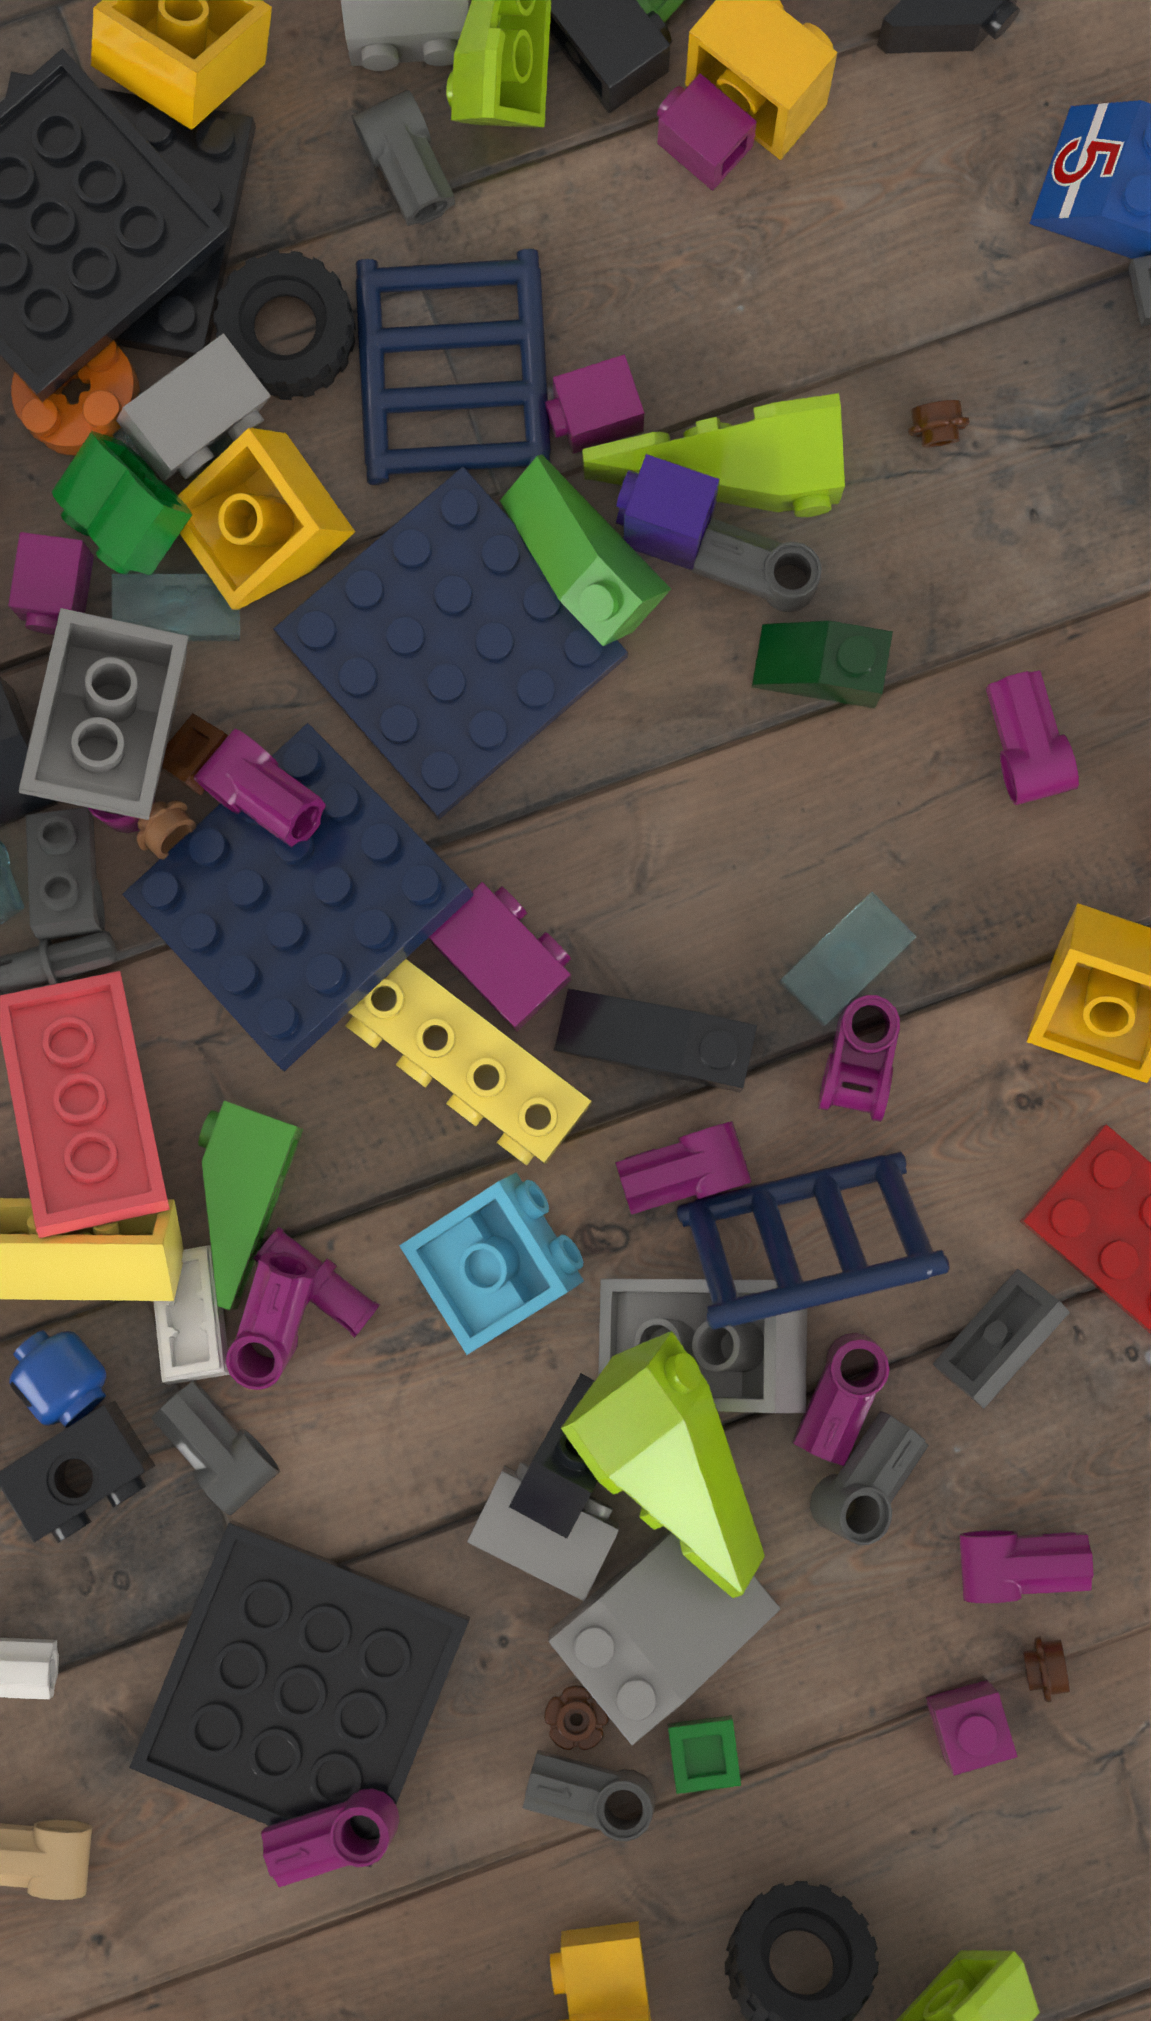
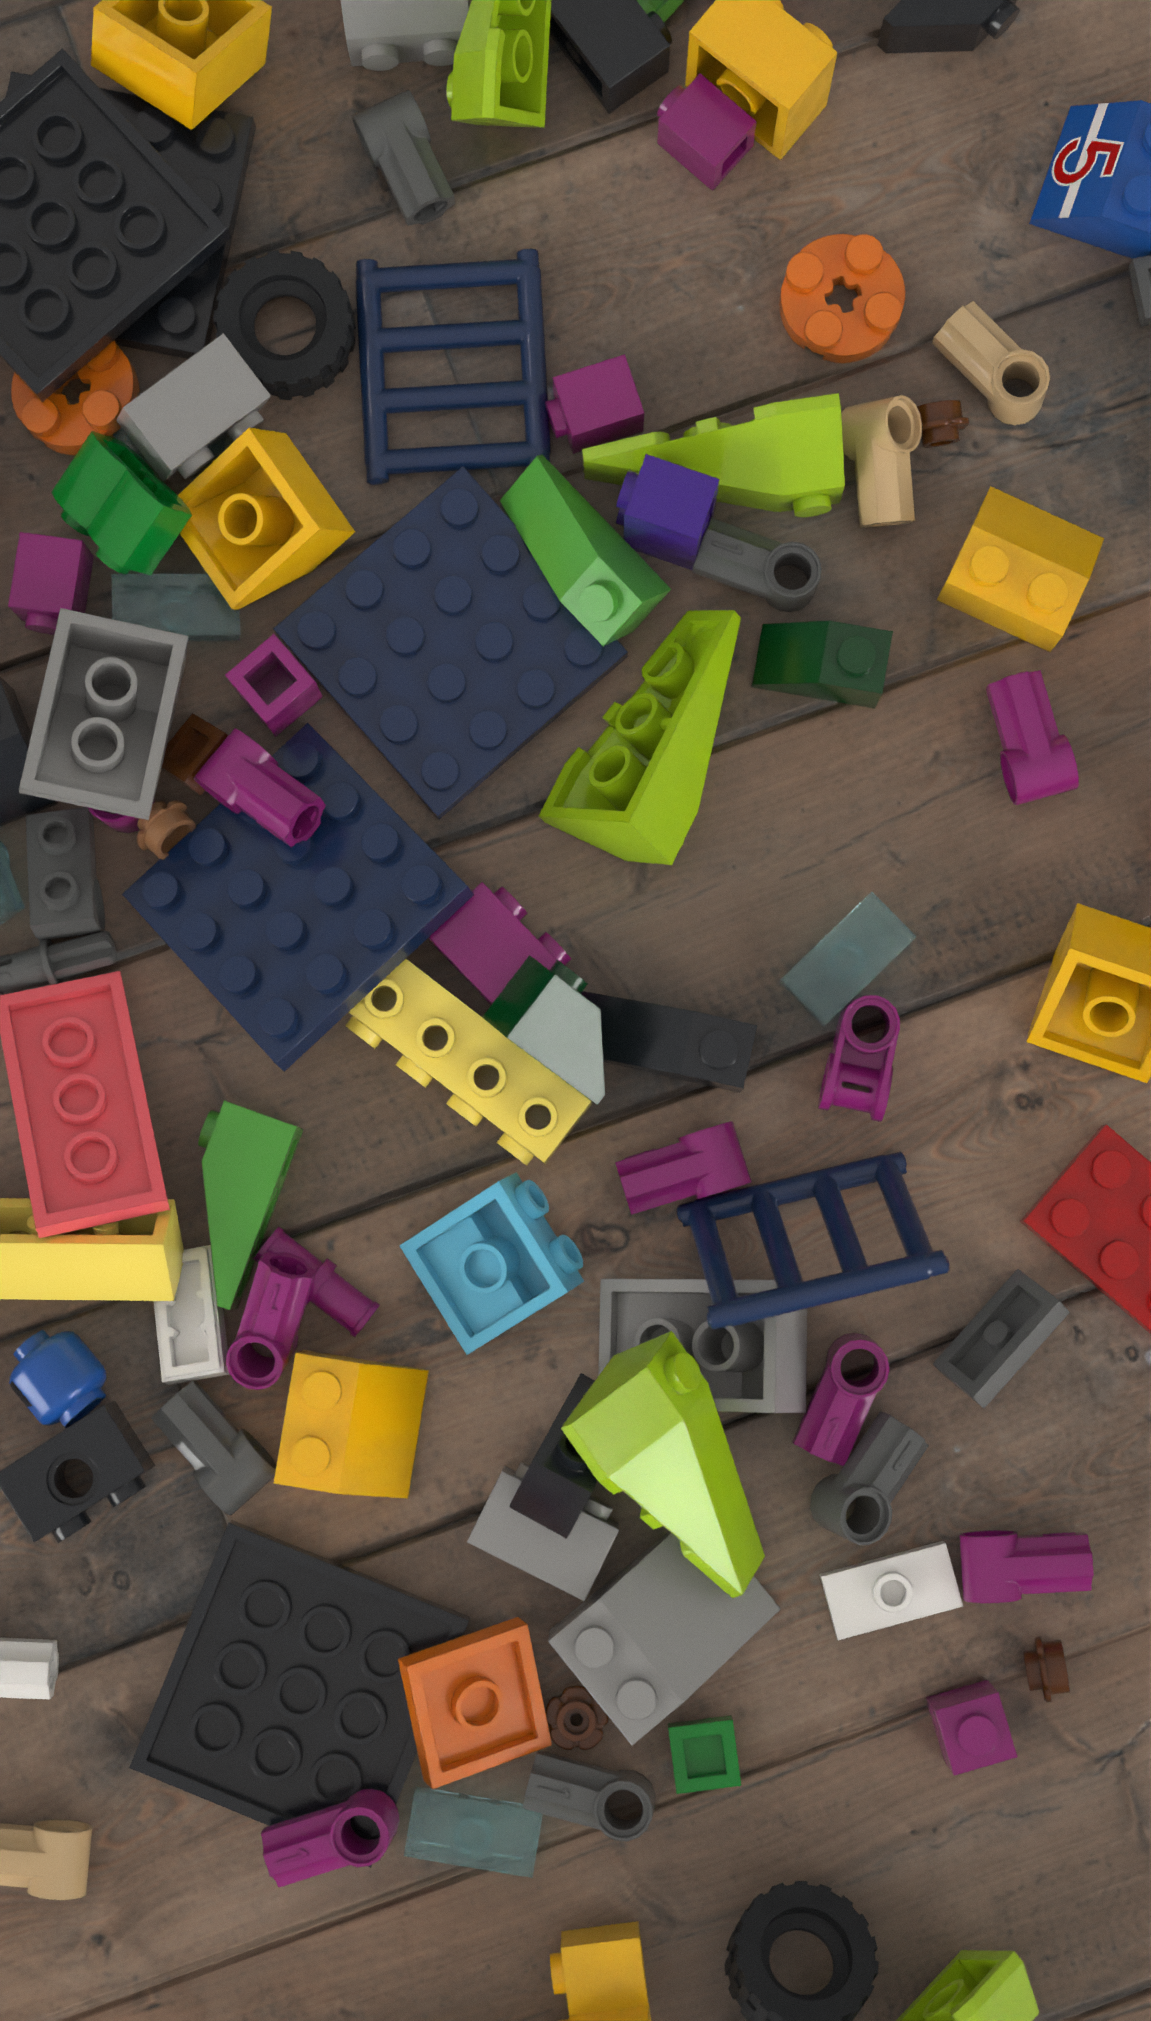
(274, 685): none -> magenta brick
(351, 1426): none -> yellow slope
(473, 1832): none -> clear light blue plate
(475, 1702): none -> orange plate
(553, 1024): none -> slope
(650, 764): none -> lime wedge
(858, 265): none -> orange plate
(880, 442): none -> tan piece
(891, 1590): none -> white plate
(990, 359): none -> tan piece
(1021, 570): none -> yellow slope

